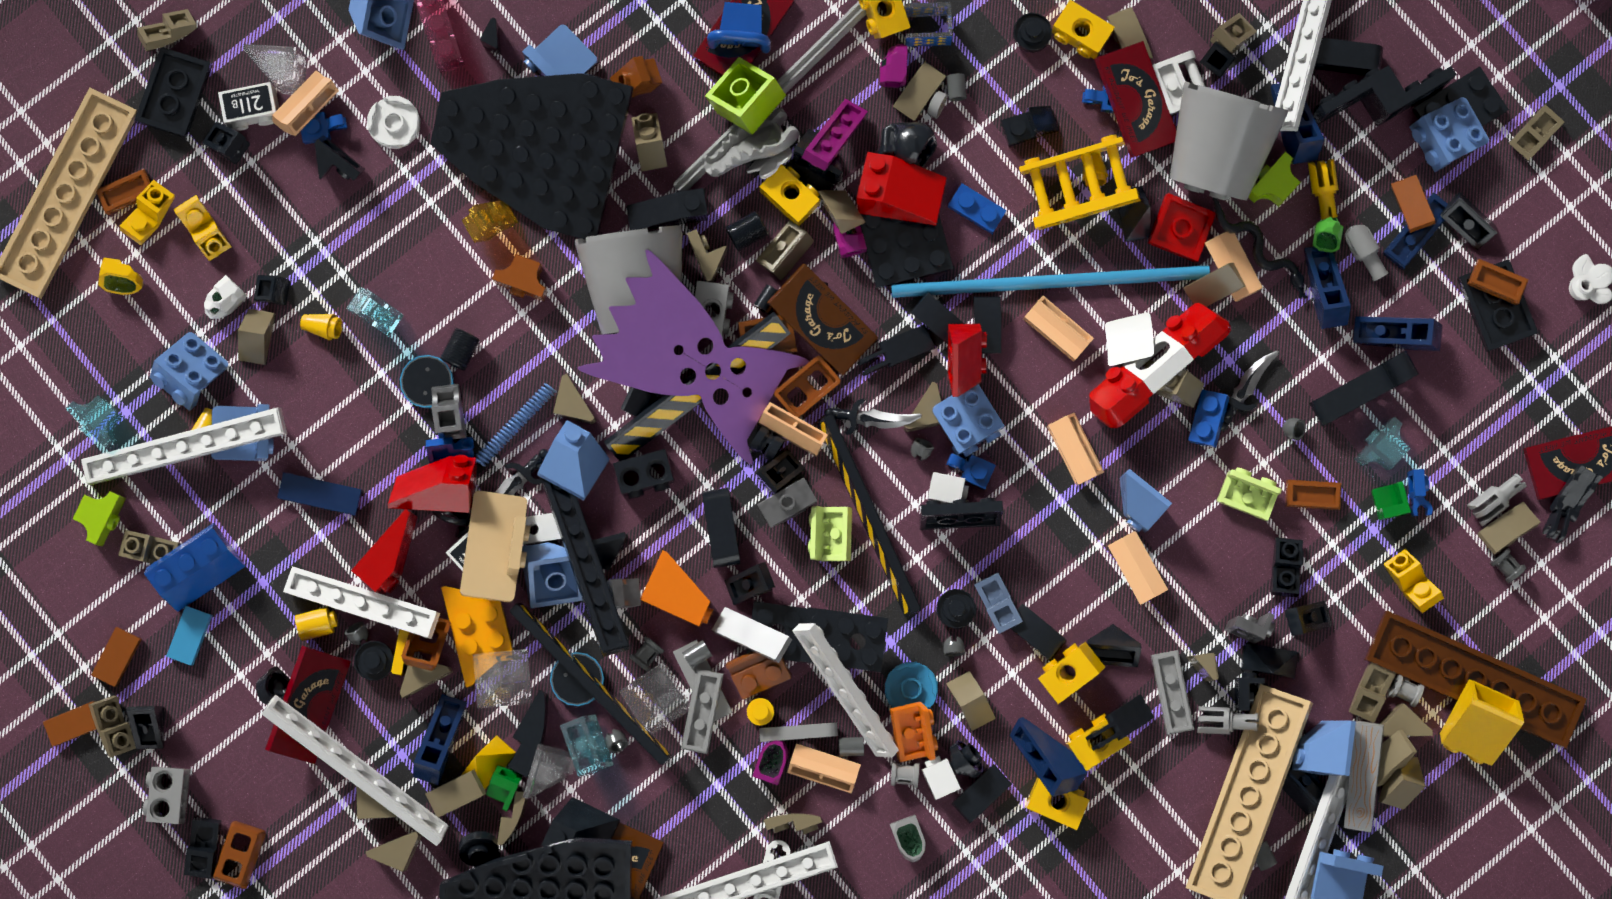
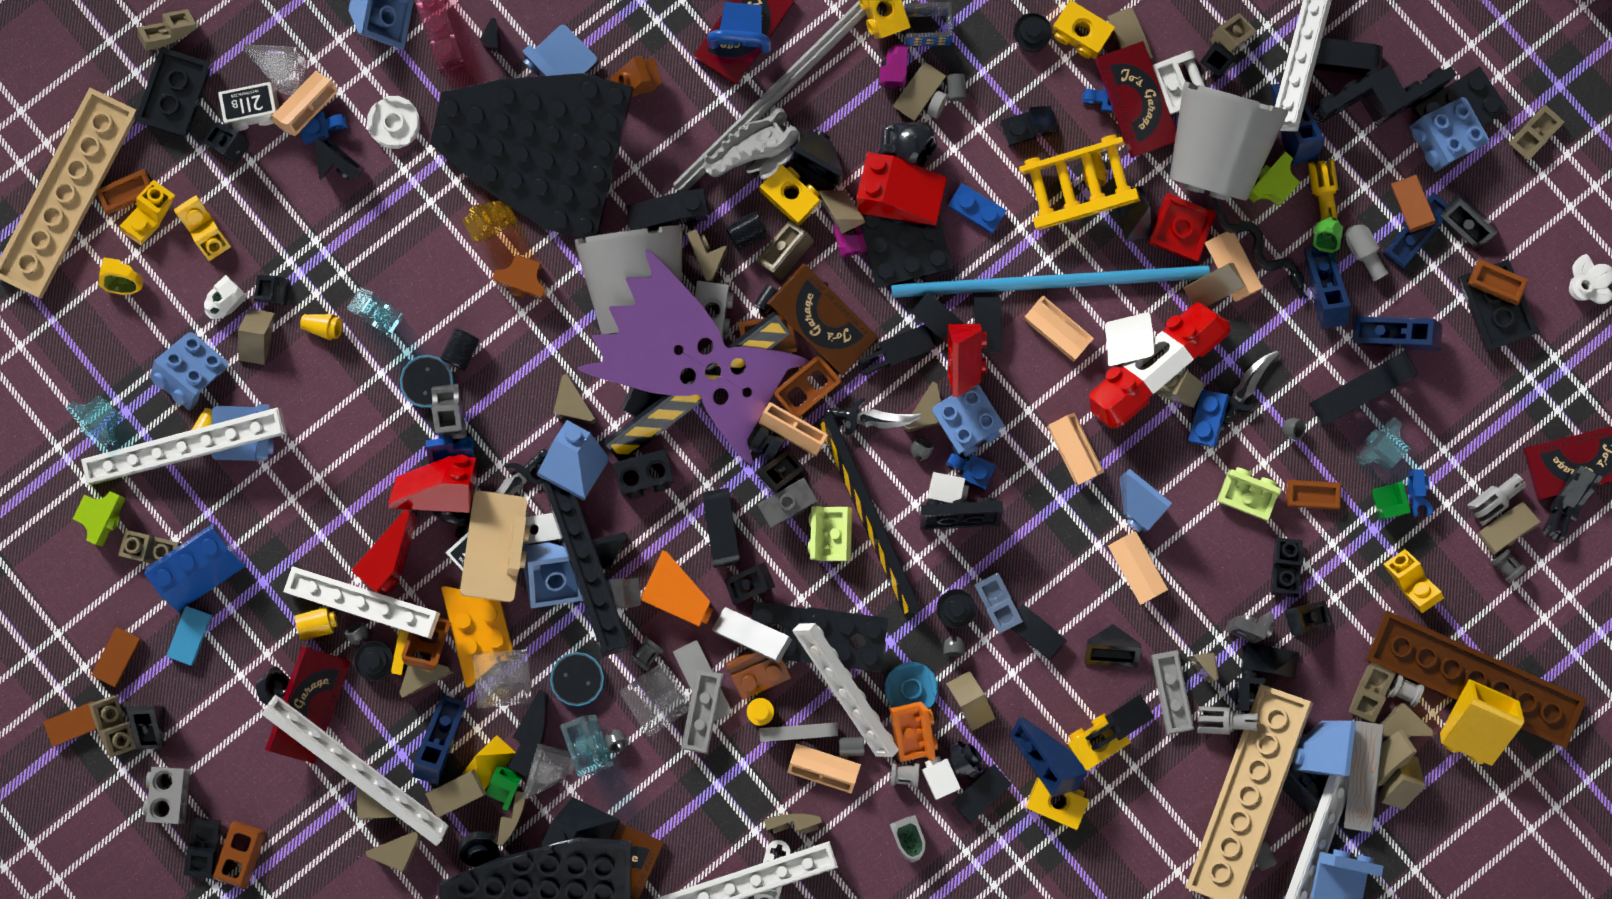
(320, 494): dark blue tile -> none
(511, 428): medium blue piece -> none
(591, 684): black tile -> none
(649, 141): dark tan slope -> none
(697, 654): dark grey hinge -> none
(745, 95): lime brick -> none
(771, 762): rock -> none
(834, 134): magenta plate -> none
(1086, 667): yellow brick -> none

